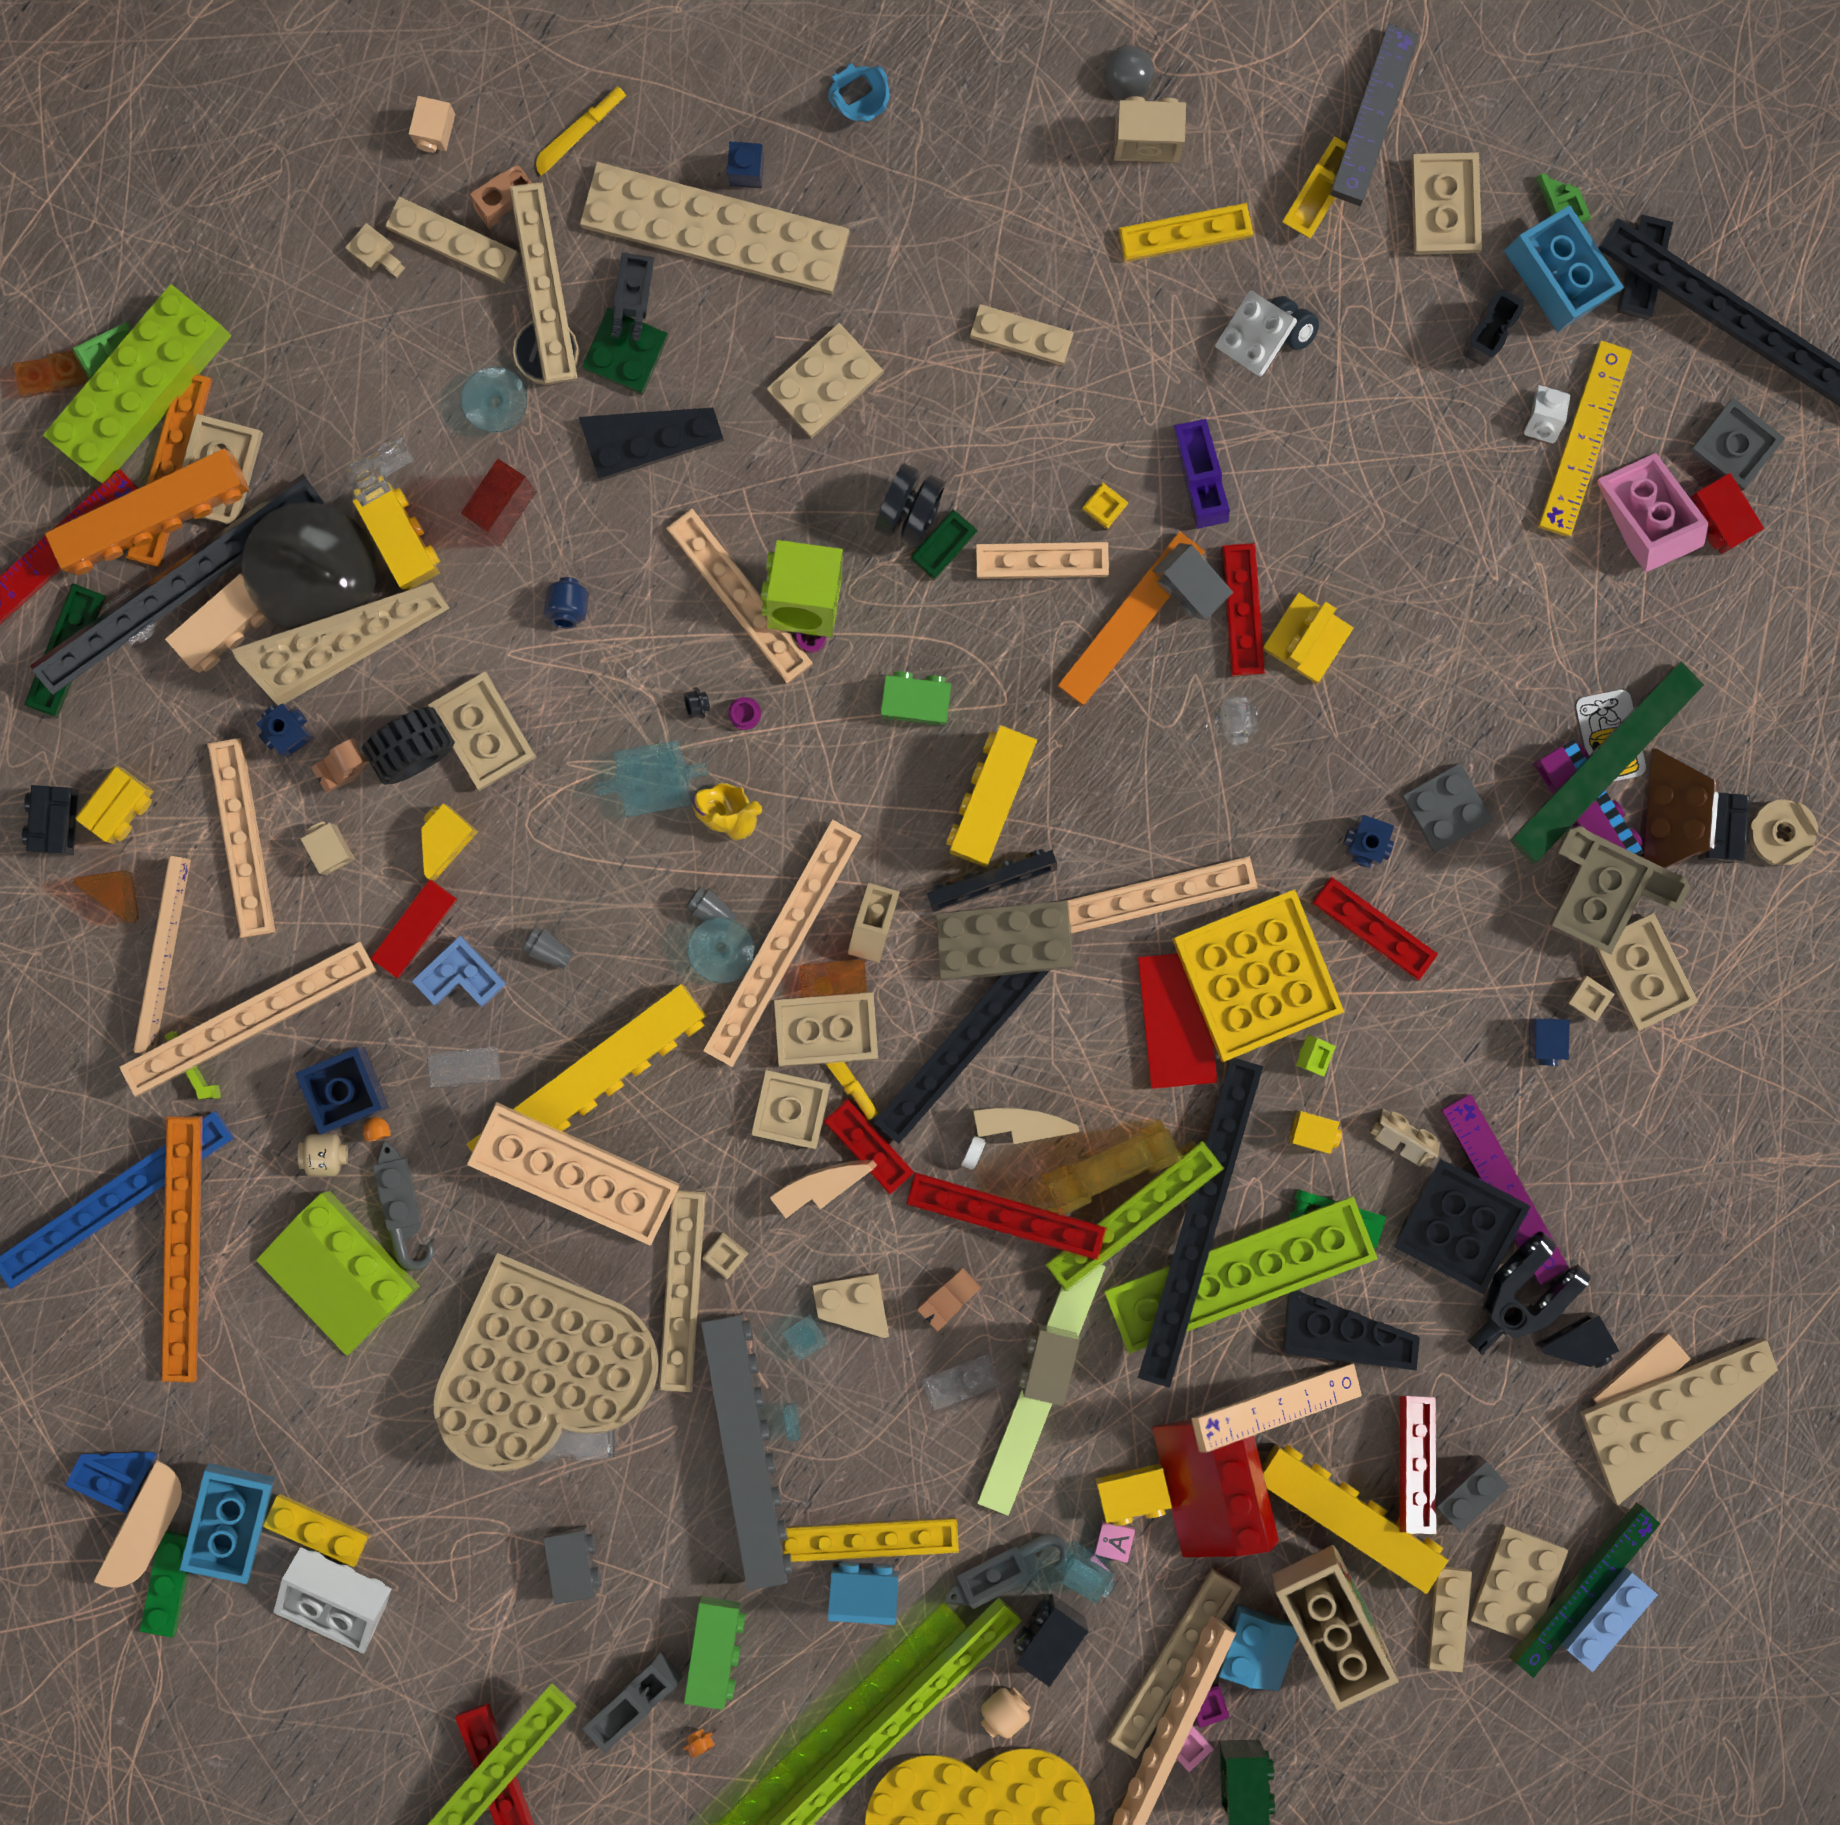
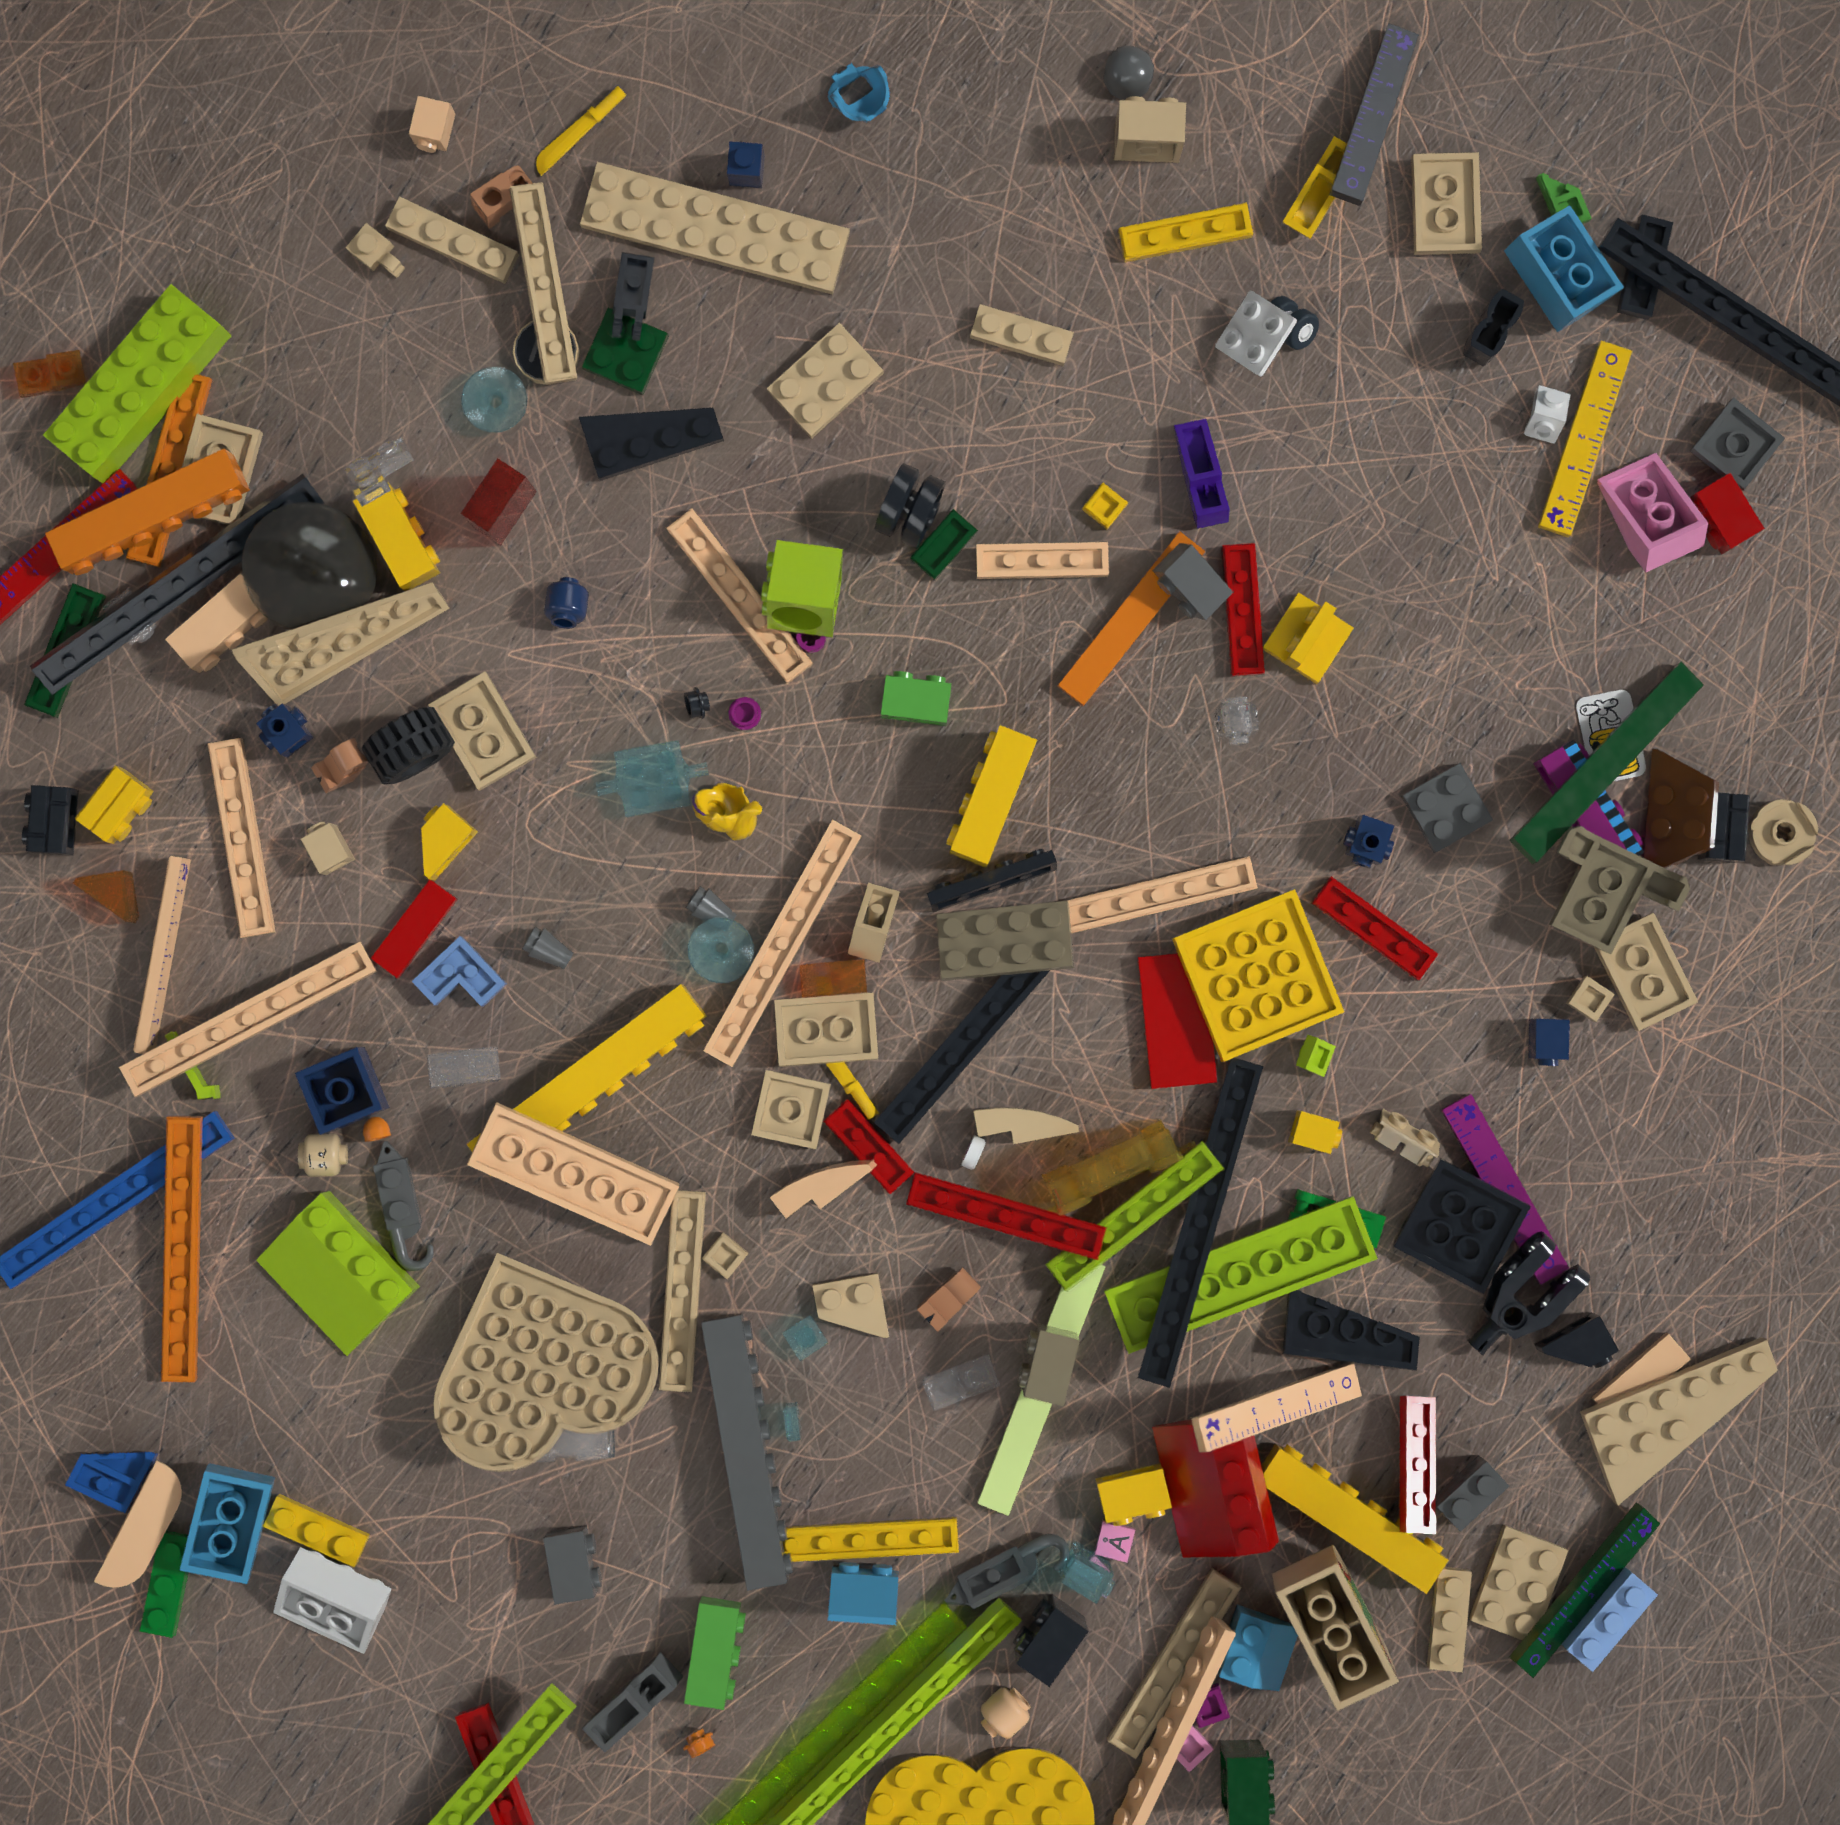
(97, 350): bright green tile -> none

